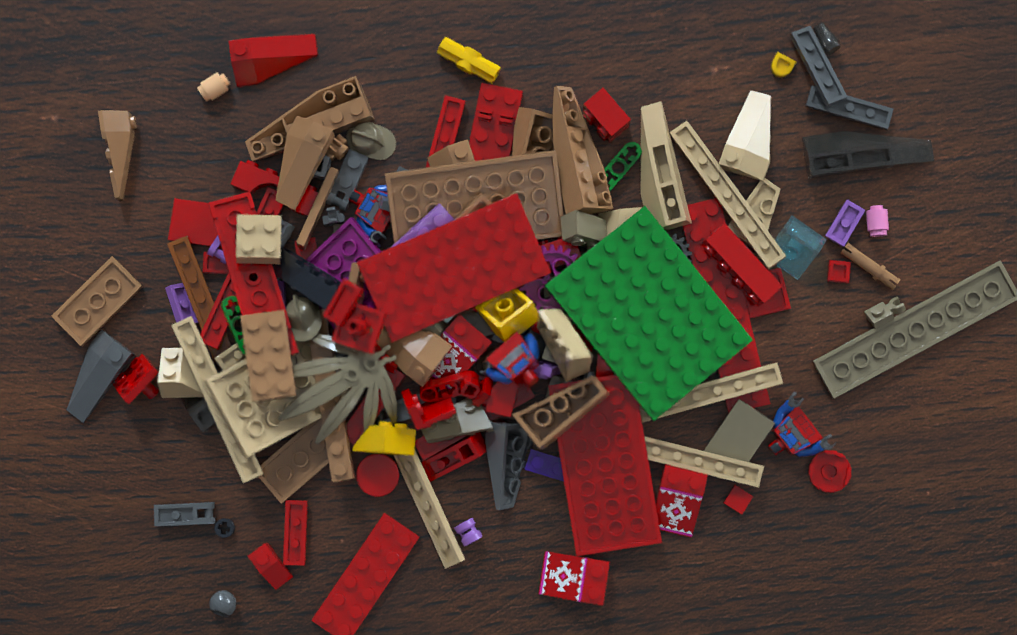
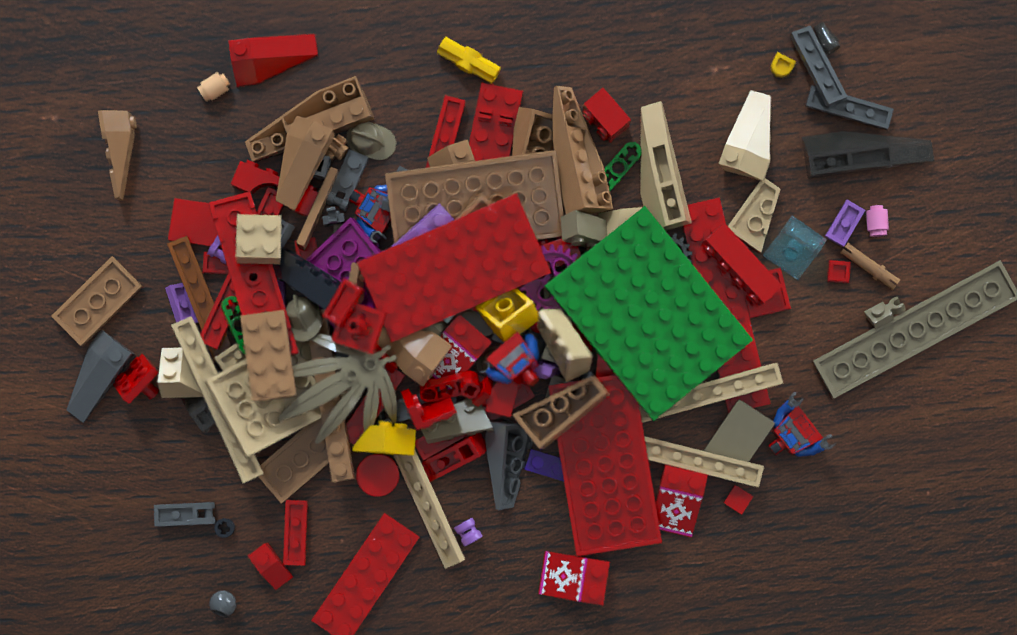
(727, 195): tan plate -> none
(829, 471): red tile -> none

